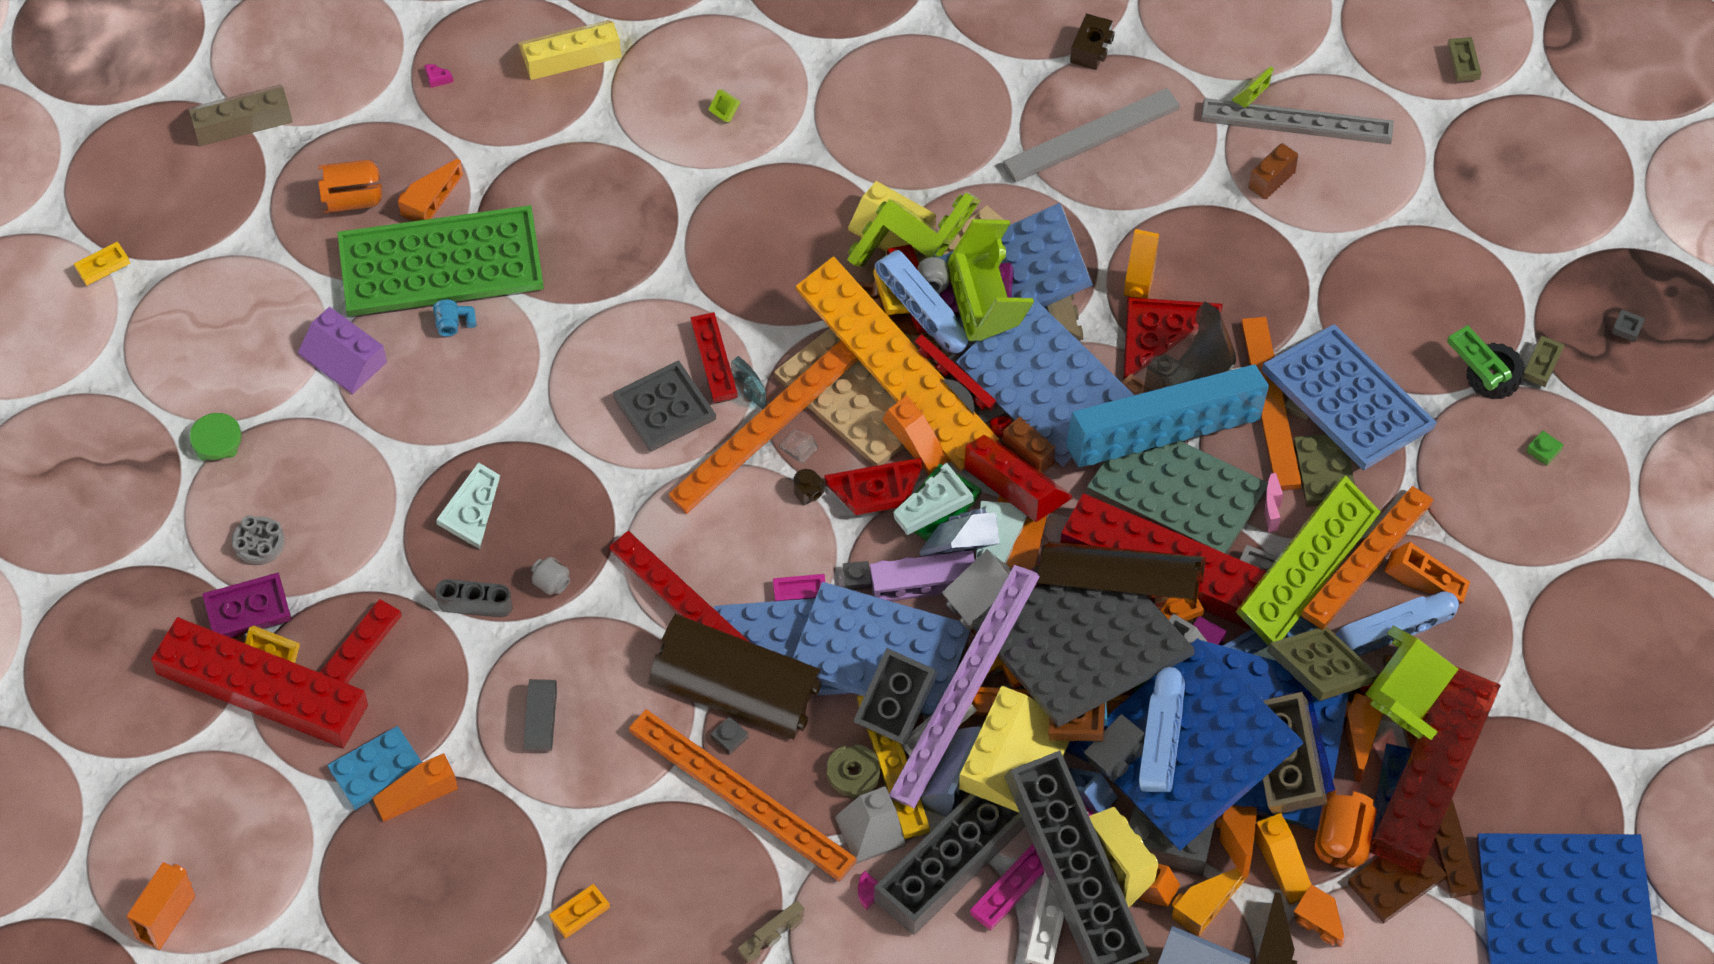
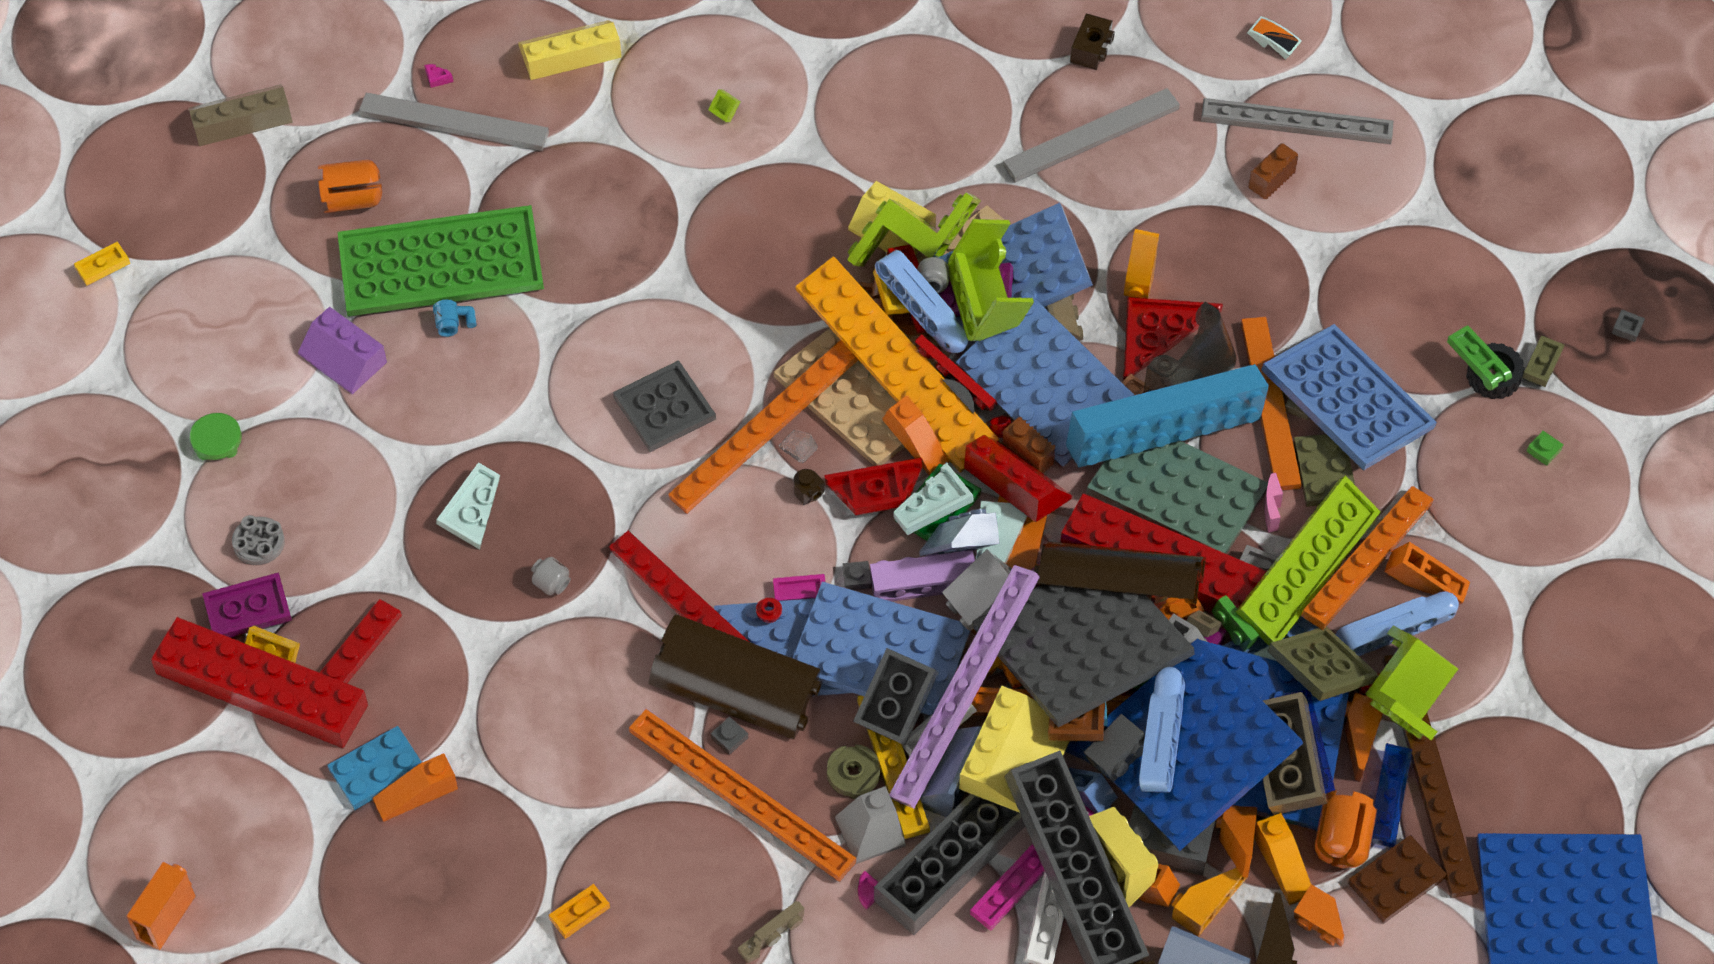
(428, 193): orange slope -> none
(454, 121): none -> light grey tile
(464, 590): dark grey beam -> none
(540, 715): dark grey beam -> none
(714, 357): red plate -> none
(752, 384): clear light blue slope -> none
(769, 616): none -> red plate
(1205, 624): none -> dark tan plate
(1240, 631): none -> bright green plate
(1253, 88): lime slope -> none
(1279, 38): none -> slope
(1434, 771): clear red brick -> none
(1464, 59): olive plate -> none

